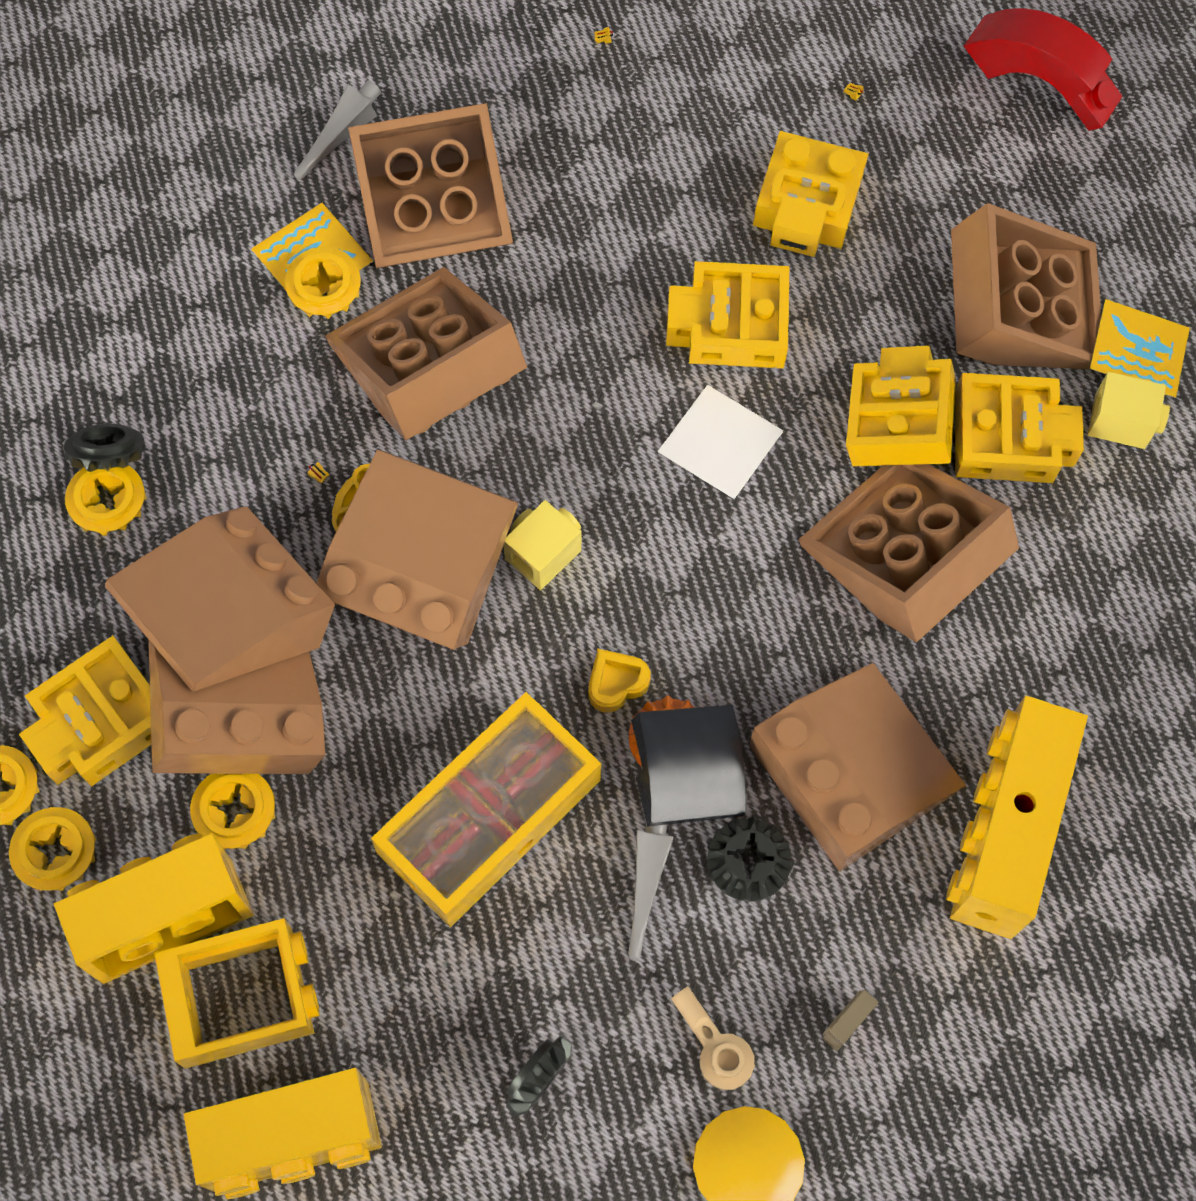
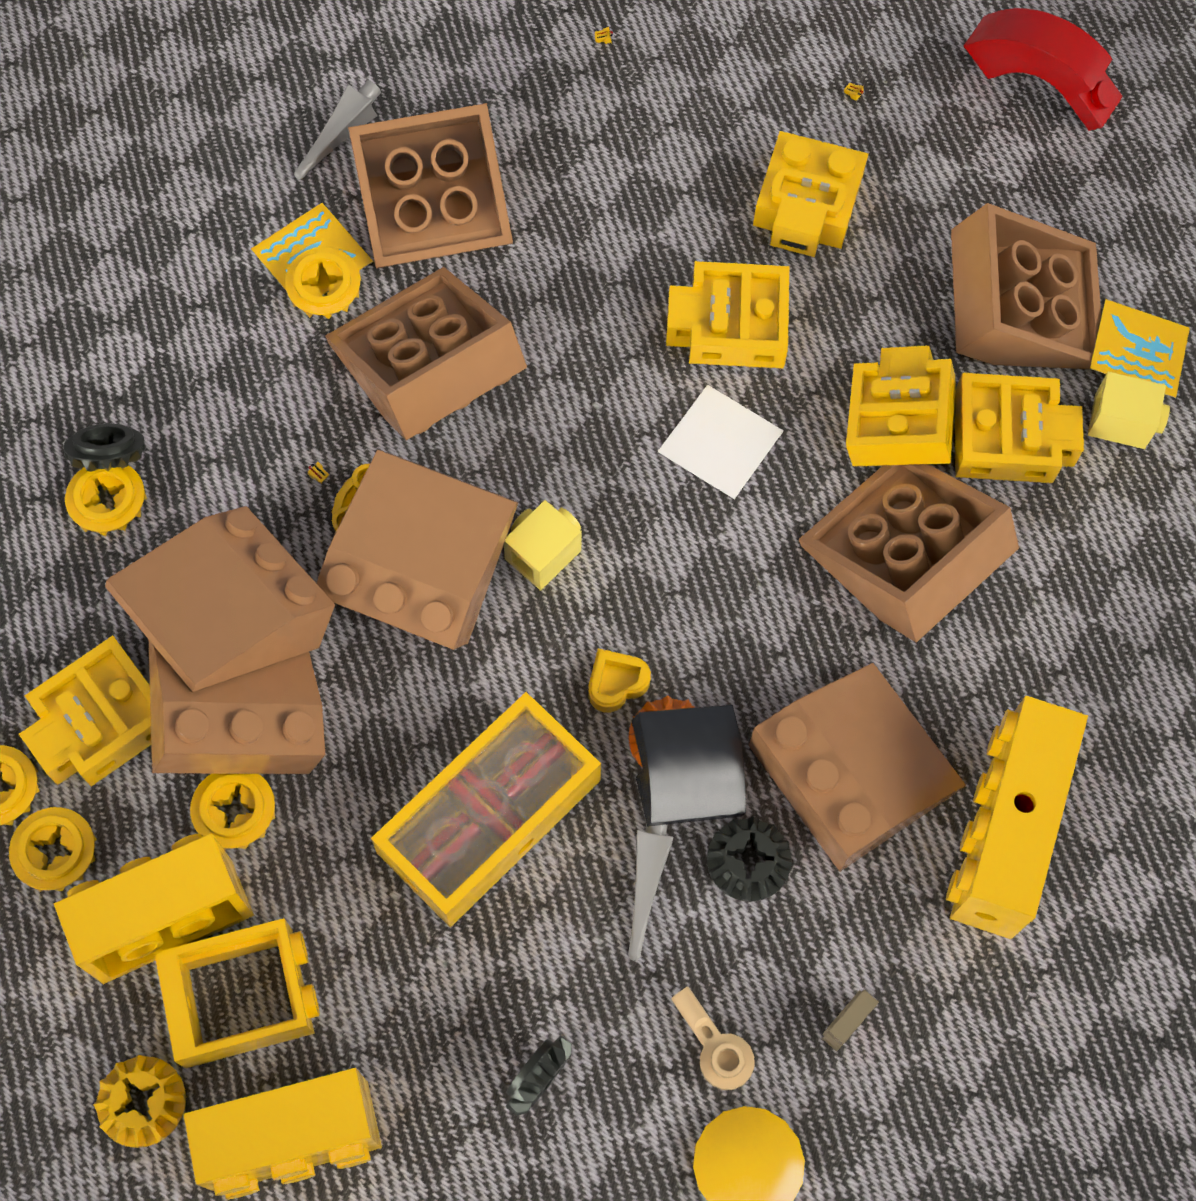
(165, 1105): none -> yellow gear

